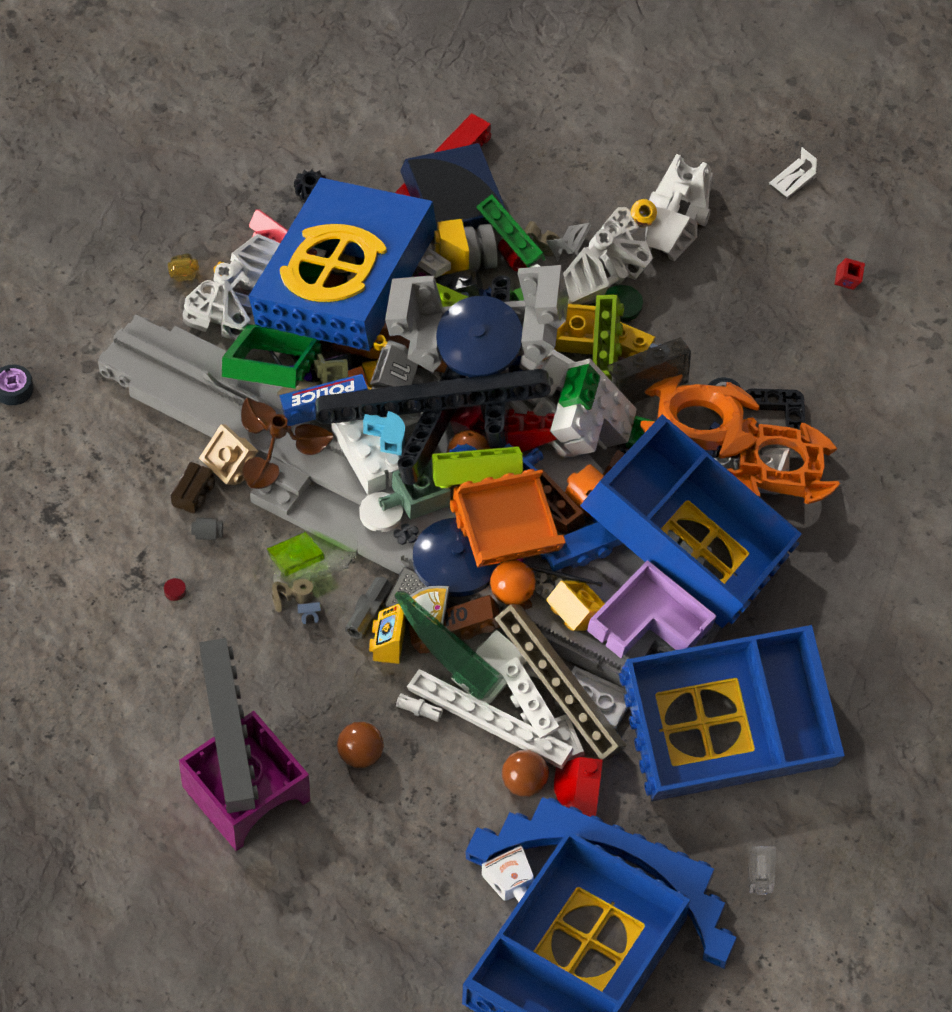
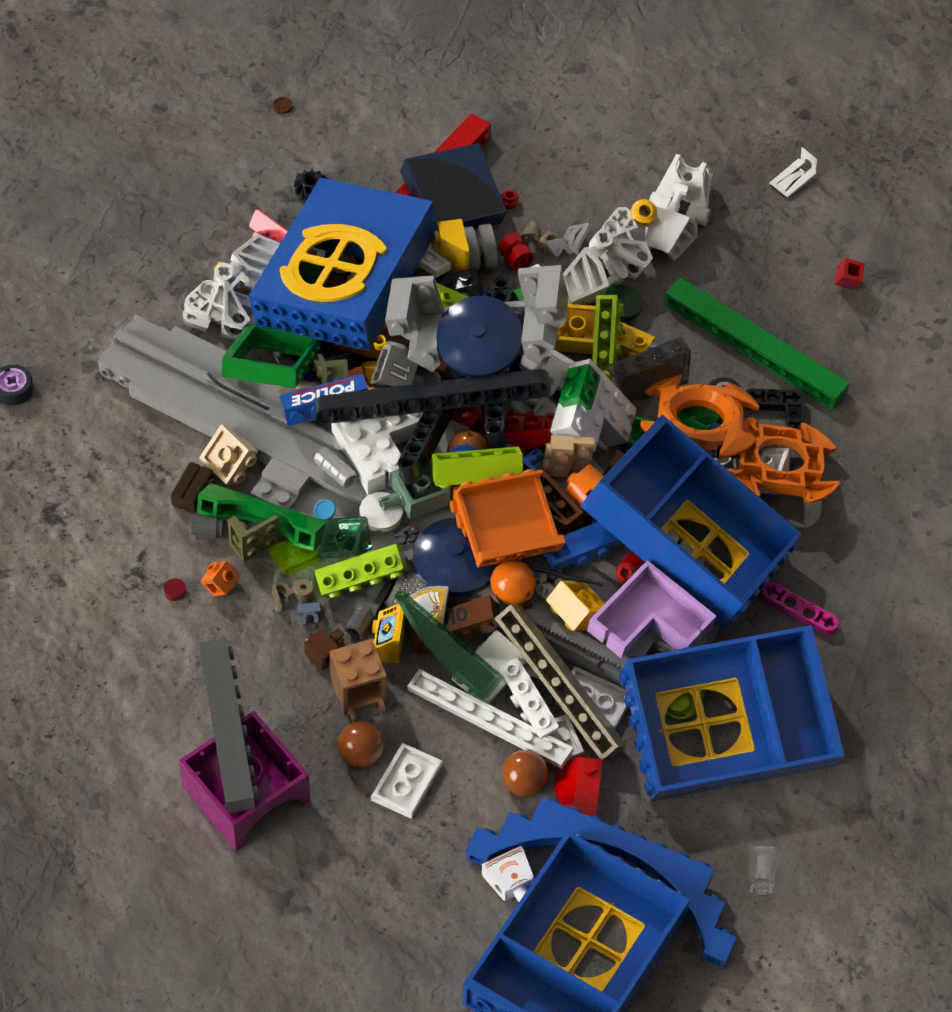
(183, 267): clear yellow head -> none
(220, 578): none -> orange brick
(225, 503): none -> green arch
(255, 540): none -> olive bracket
(259, 416): reddish brown plant -> none
(282, 105): none -> reddish brown piece
(319, 644): none -> reddish brown brick
(324, 509): none -> dark azure piece
(335, 467): none -> light grey axle
(345, 538): none -> clear green slope
(358, 677): none -> medium nougat container
(362, 570): none -> lime brick
(389, 429): medium azure brick -> none
(406, 780): none -> white tile
(419, 707): white pin -> none
(510, 199): none -> red plate
(510, 231): green panel -> none
(567, 454): none -> tan plate
(628, 567): none -> red arm
(683, 707): none -> lime piece
(698, 417): none -> green bracket
(756, 344): none -> green brick
(797, 611): none -> dark pink beam

